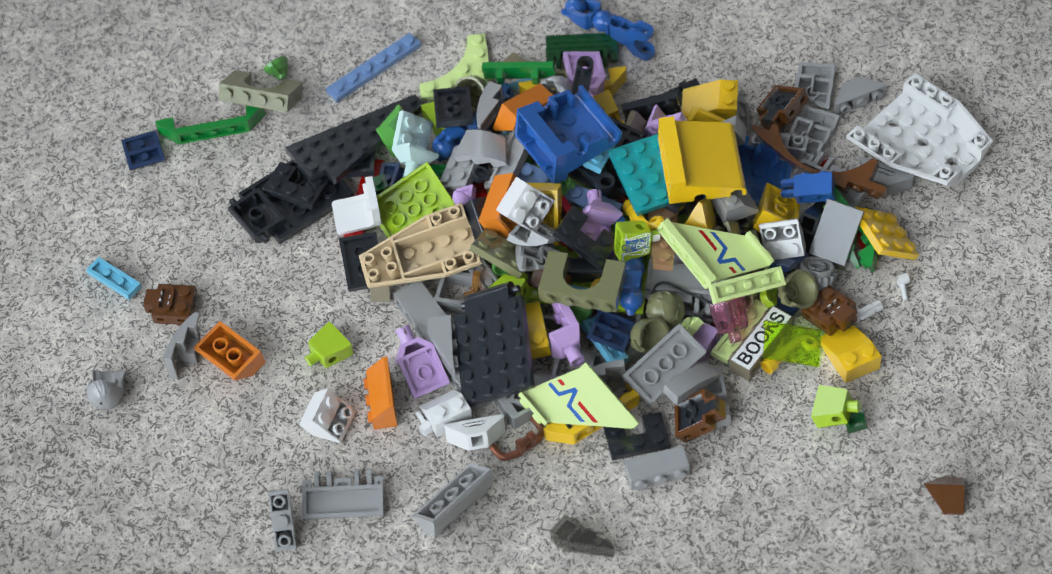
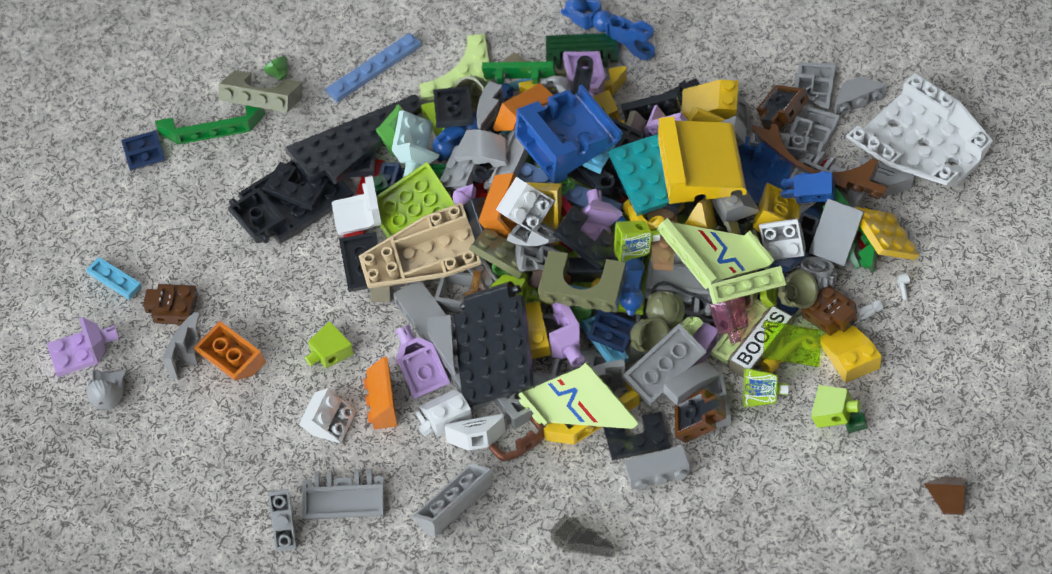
(81, 348): none -> lavender plate
(761, 388): none -> torso

